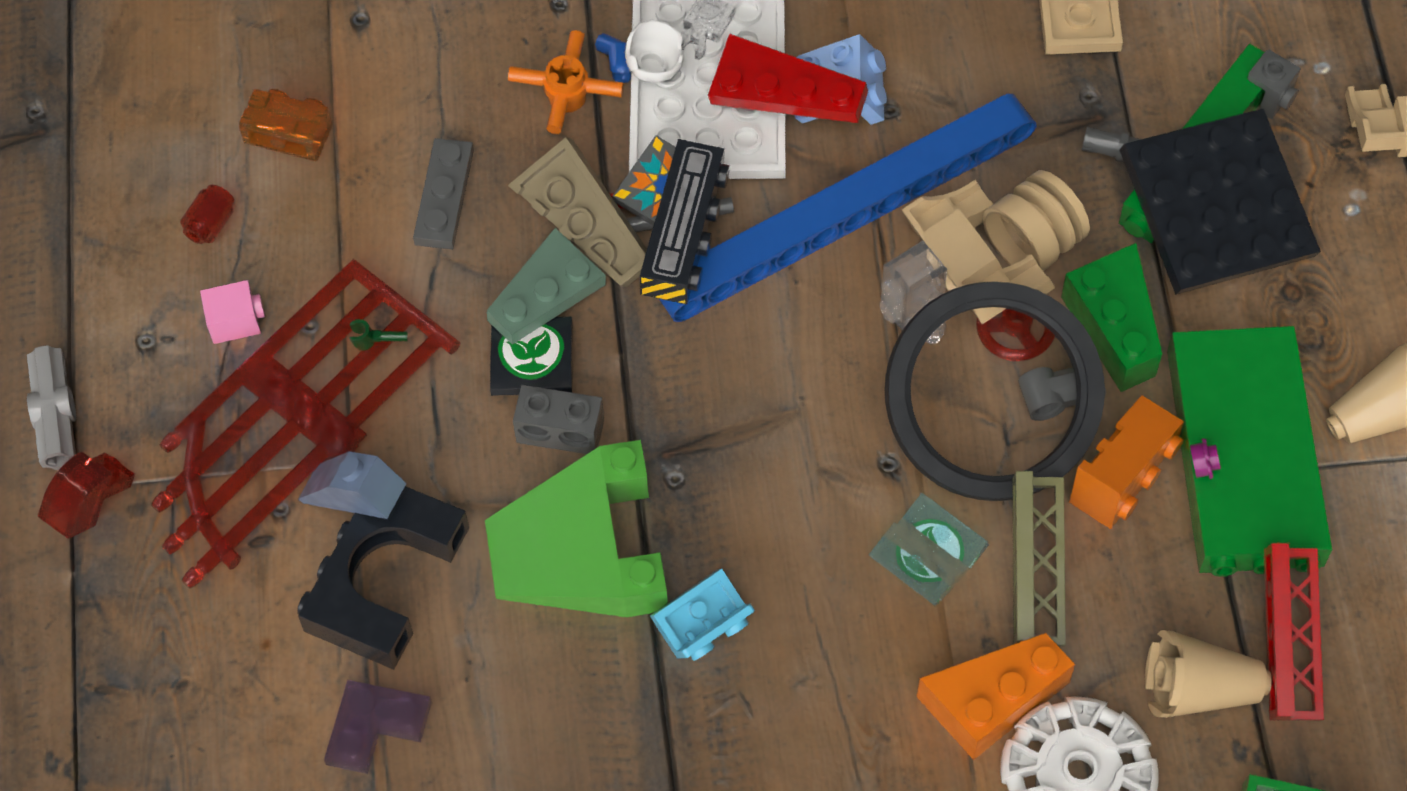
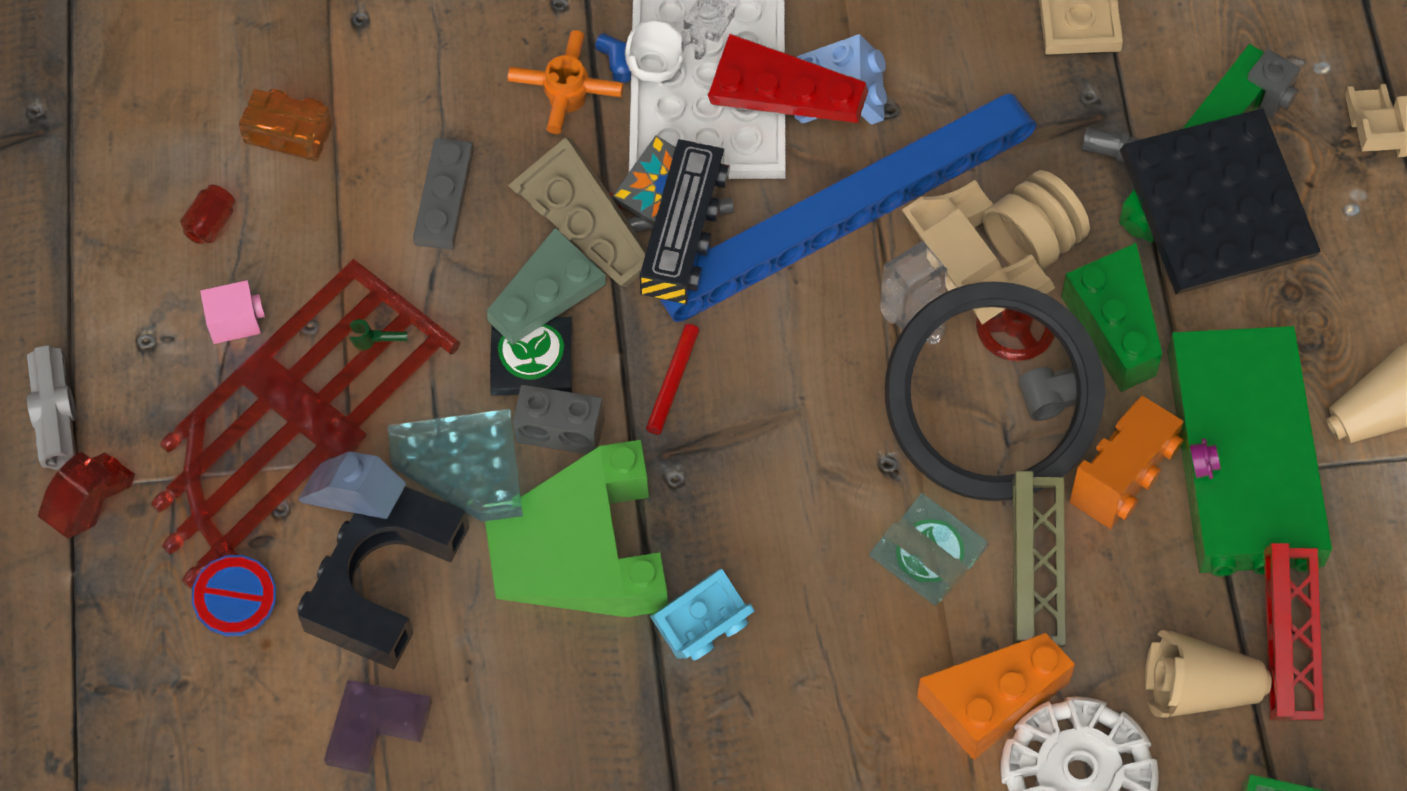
(234, 595): none -> piece
(463, 461): none -> clear light blue plate
(672, 379): none -> red bar

